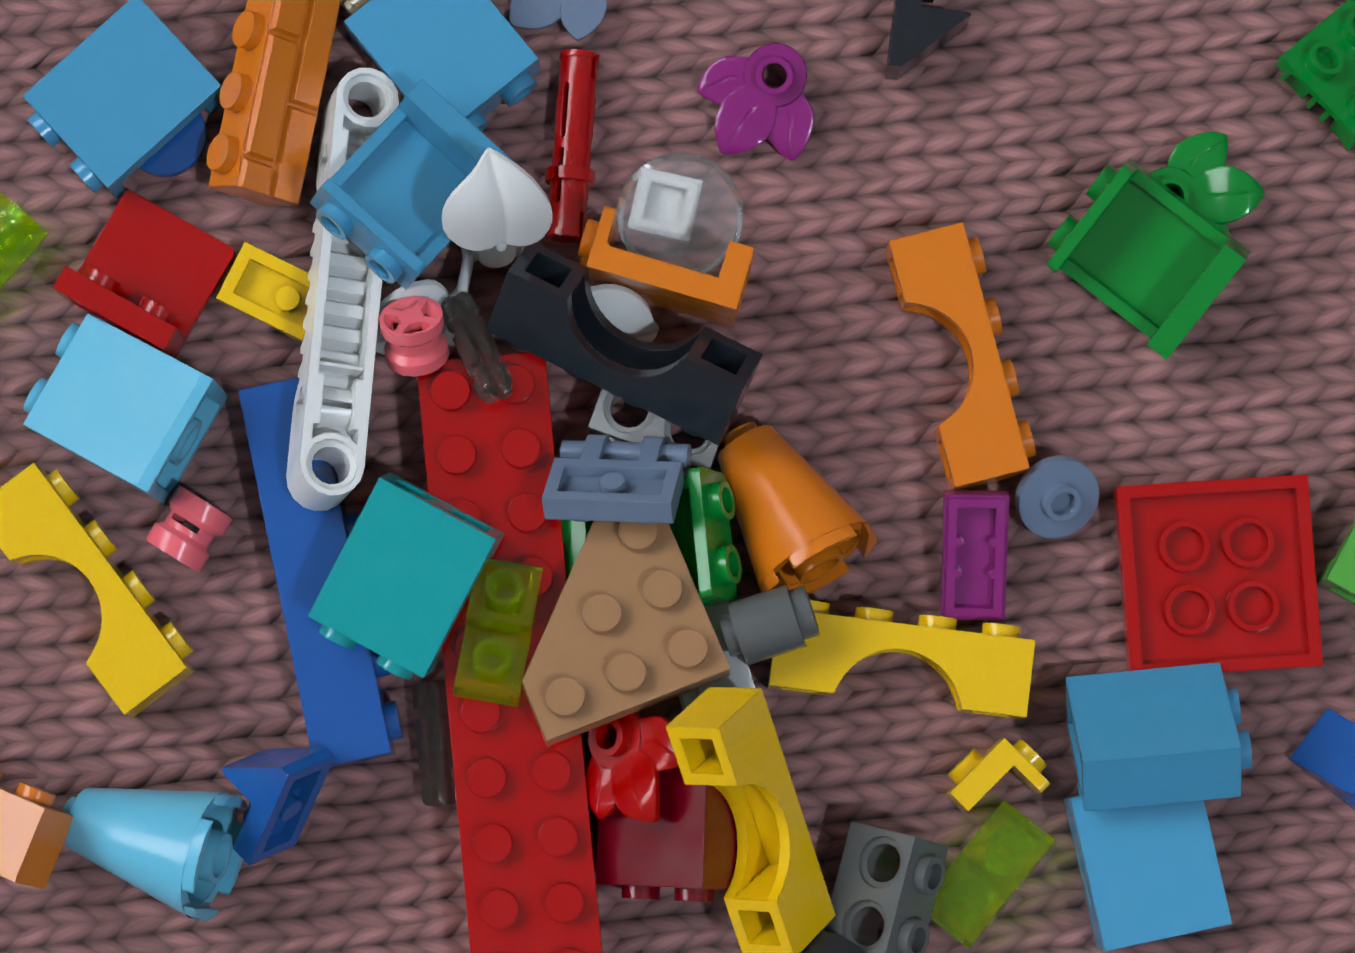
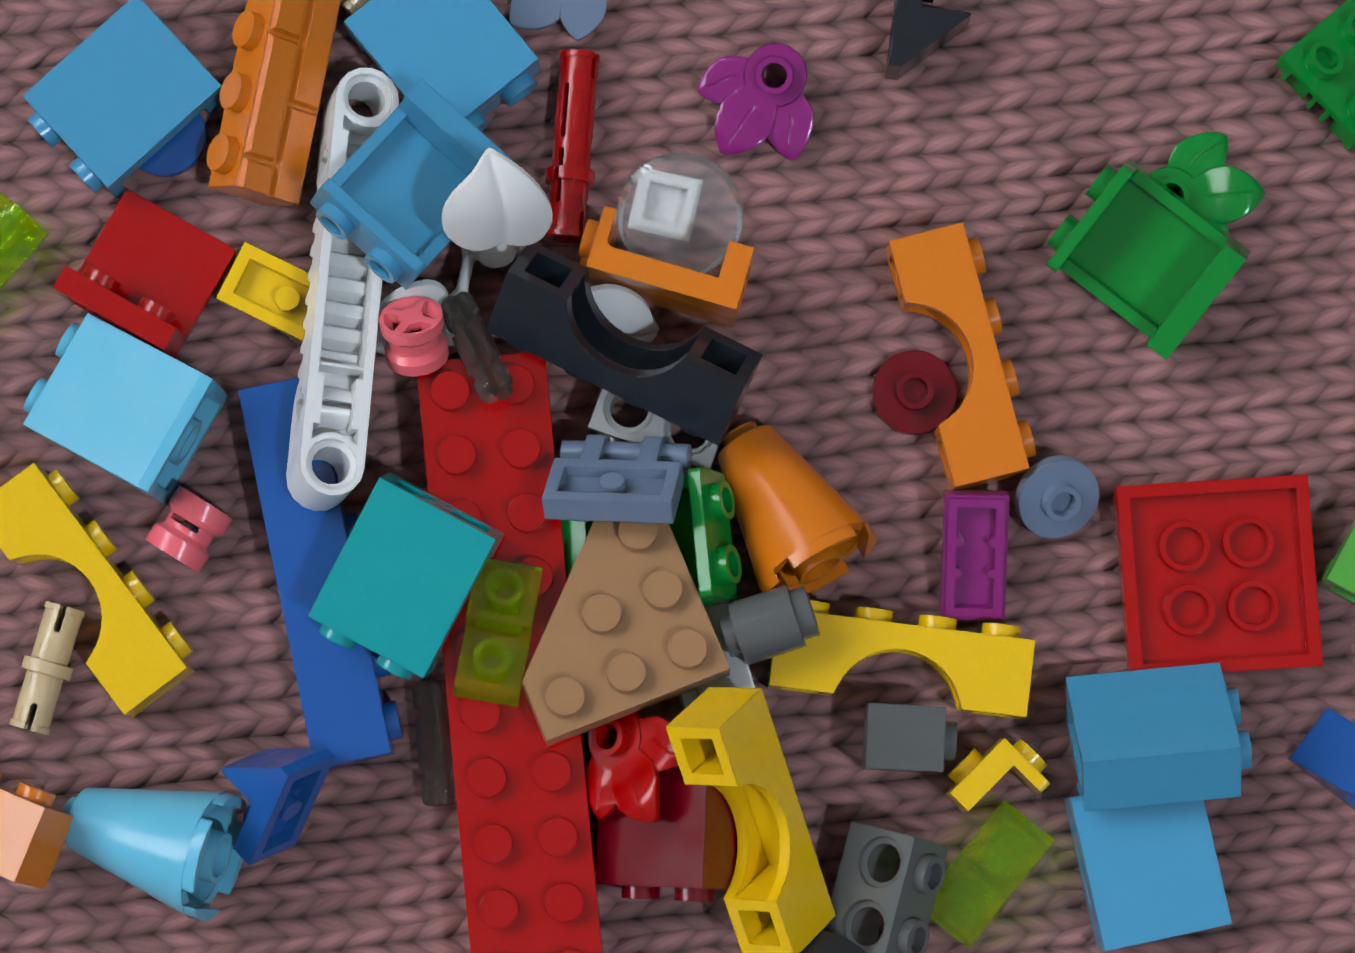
(47, 668): none -> tan pin
(907, 738): none -> dark grey brick
(914, 392): none -> dark red piece

